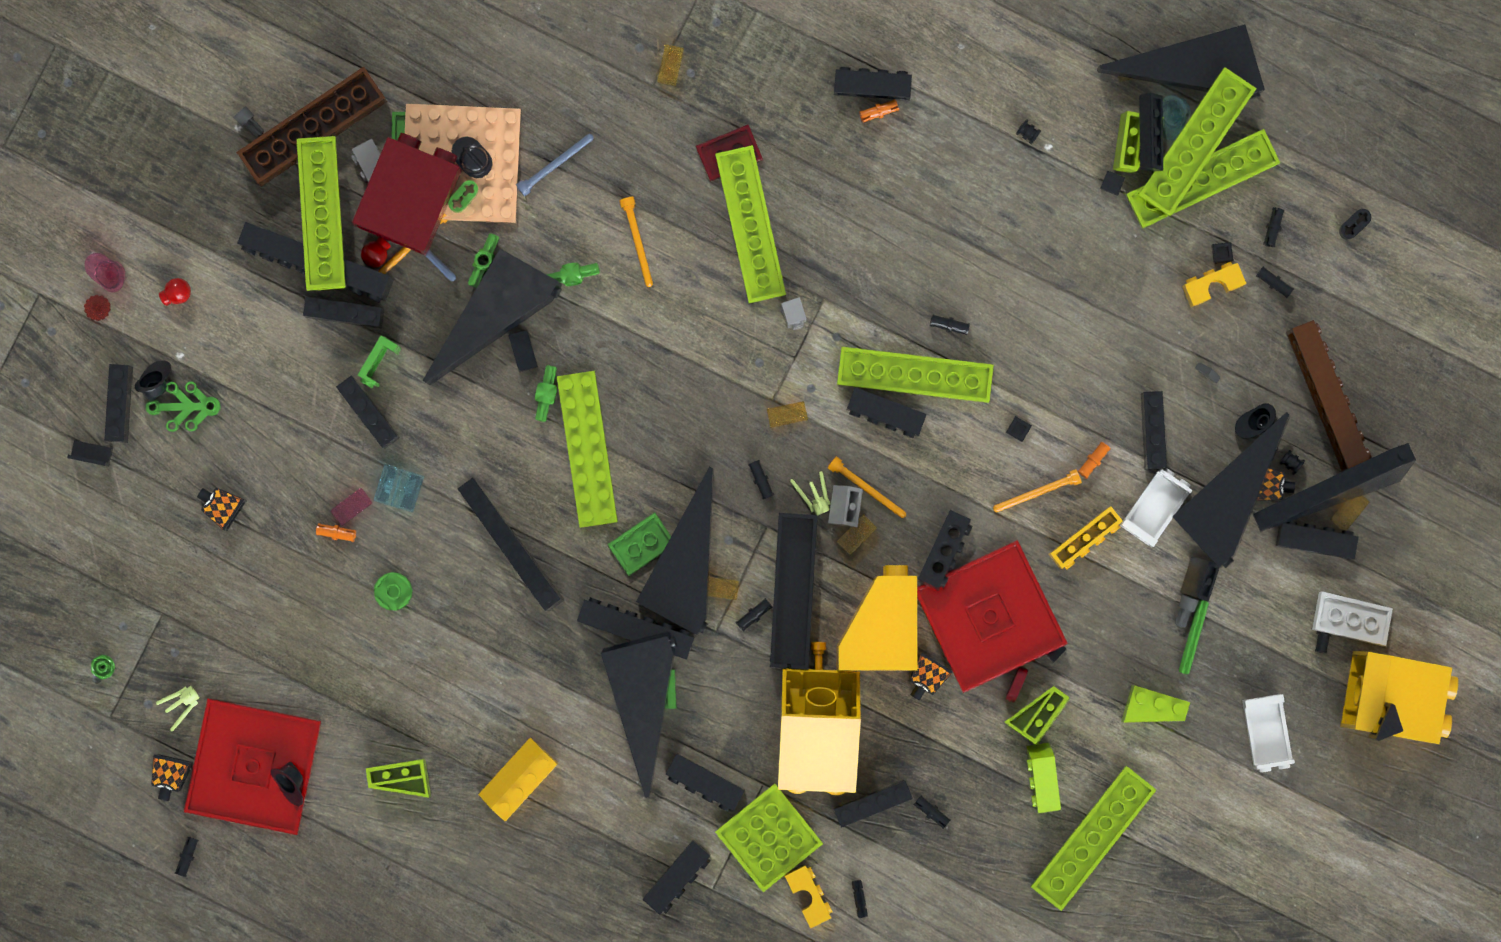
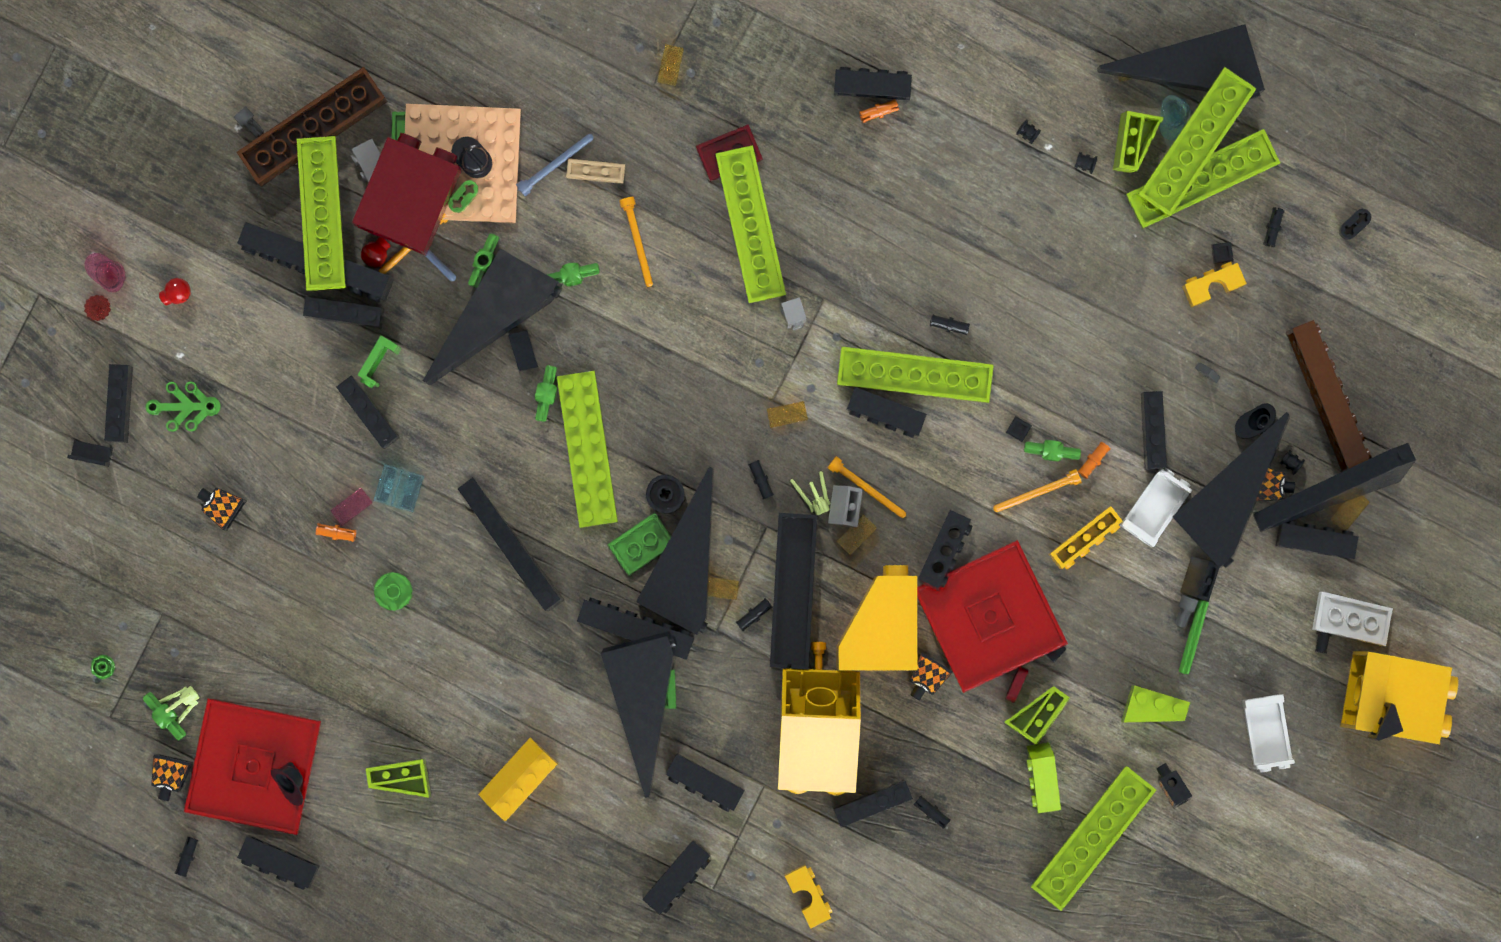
(153, 380): black piece -> none
(163, 719): none -> bright green axle
(278, 861): none -> black brick
(595, 171): none -> tan tile
(675, 498): none -> black brick
(769, 837): lime plate -> none
(859, 899): black axle -> none
(1052, 450): none -> bright green axle
(1086, 162): none -> black bush
(1112, 183): black tile -> none
(1151, 131): black slope -> none
(1177, 794): none -> black torso
(1275, 282): black pin -> none

